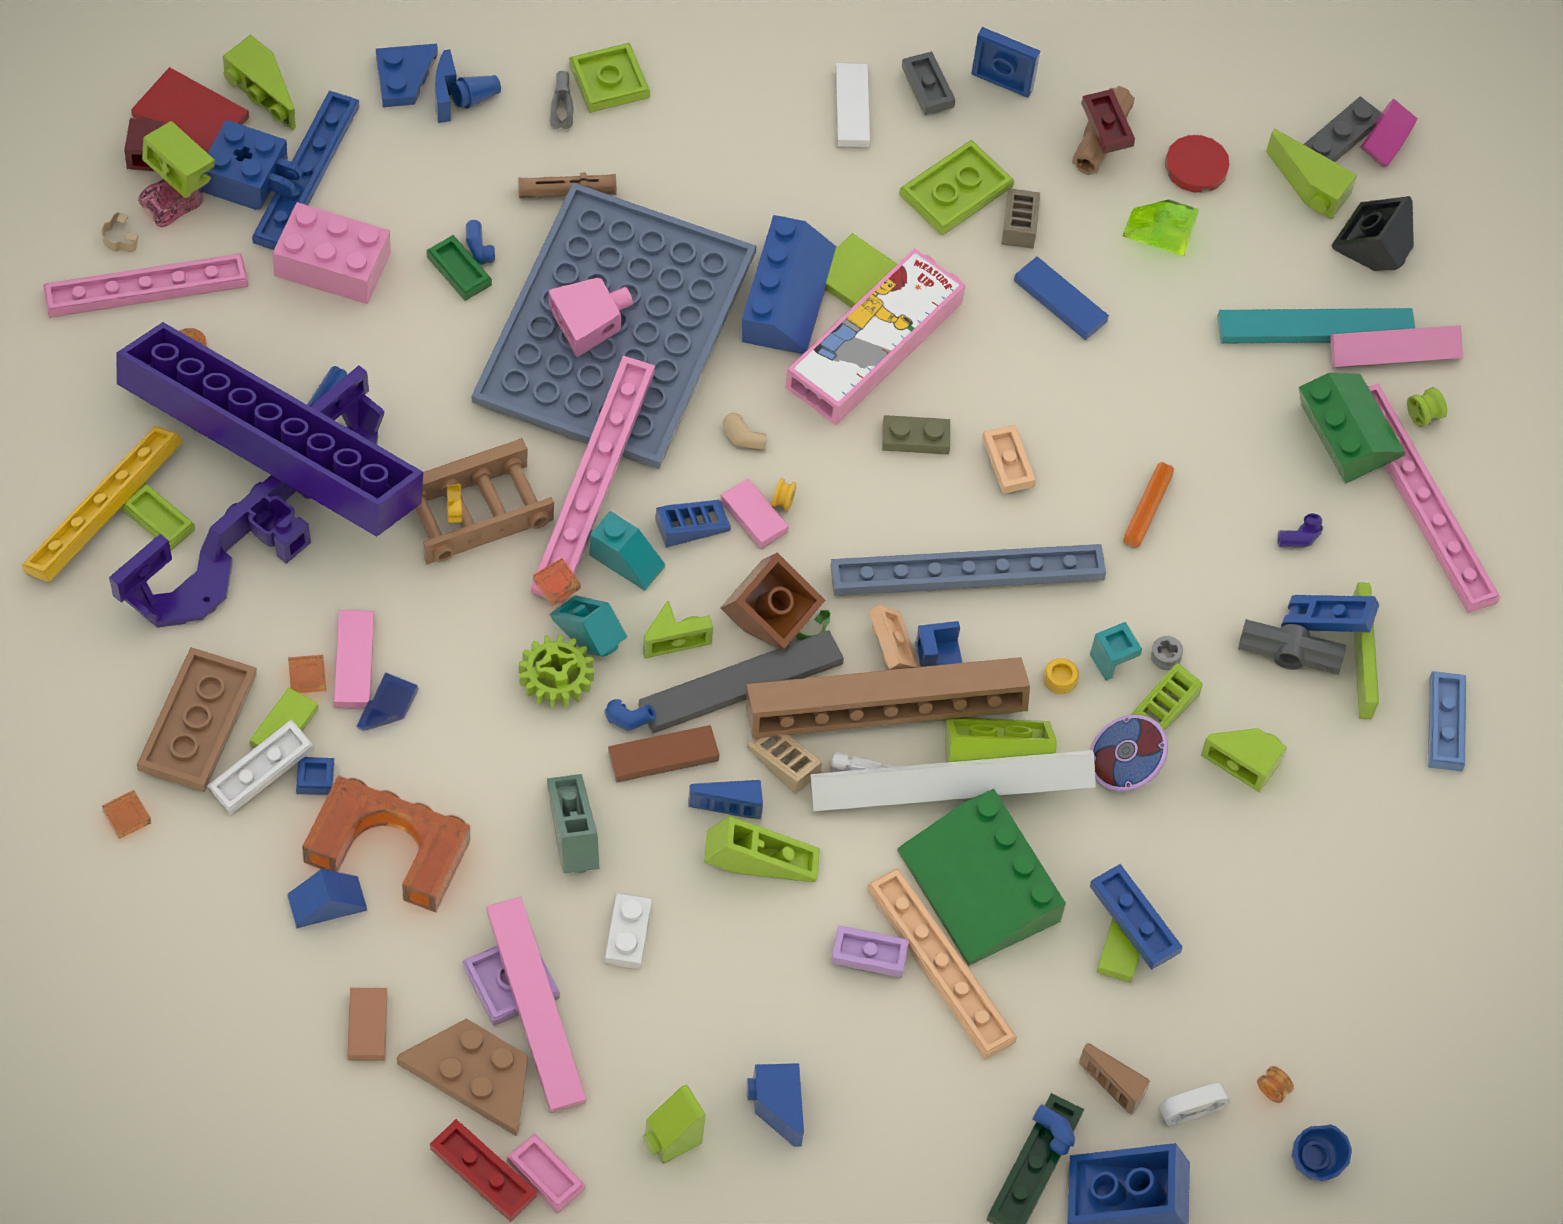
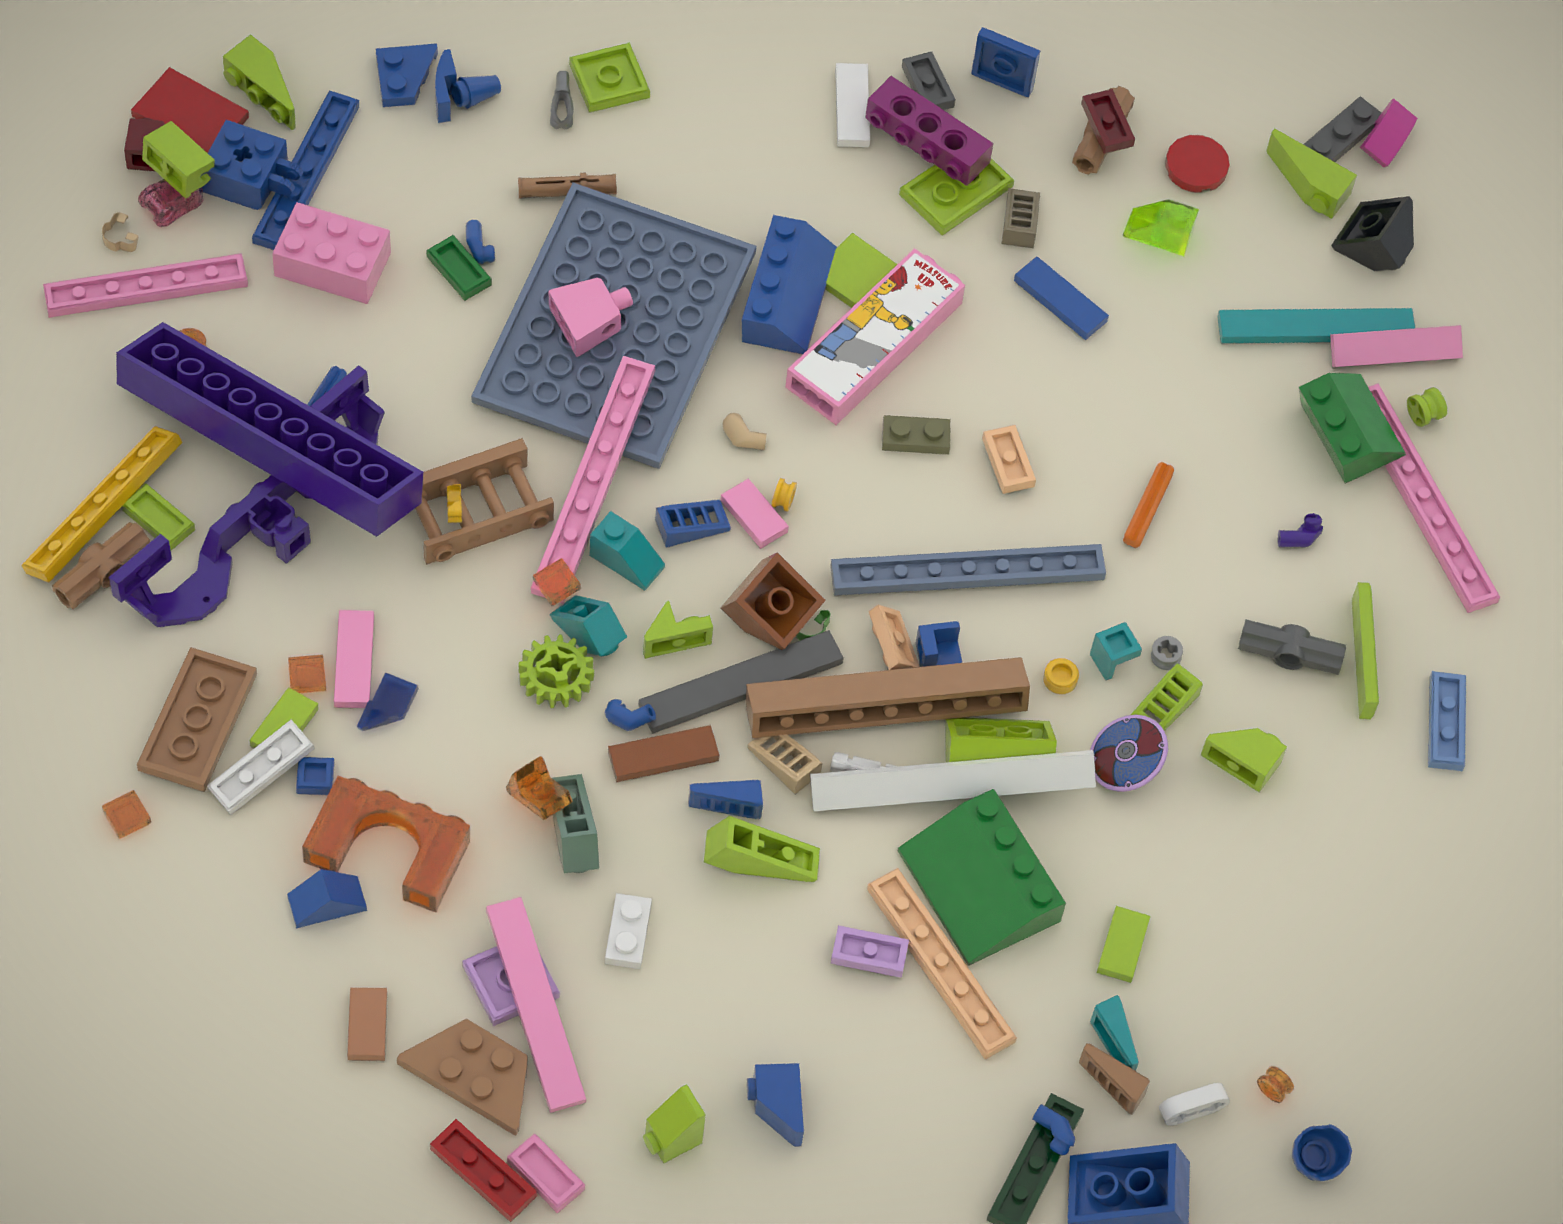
(98, 564): none -> medium nougat piece
(537, 790): none -> clear orange slope
(929, 131): none -> magenta brick
(1113, 1030): none -> teal slope
(1136, 916): blue plate -> none
(1332, 612): blue plate -> none

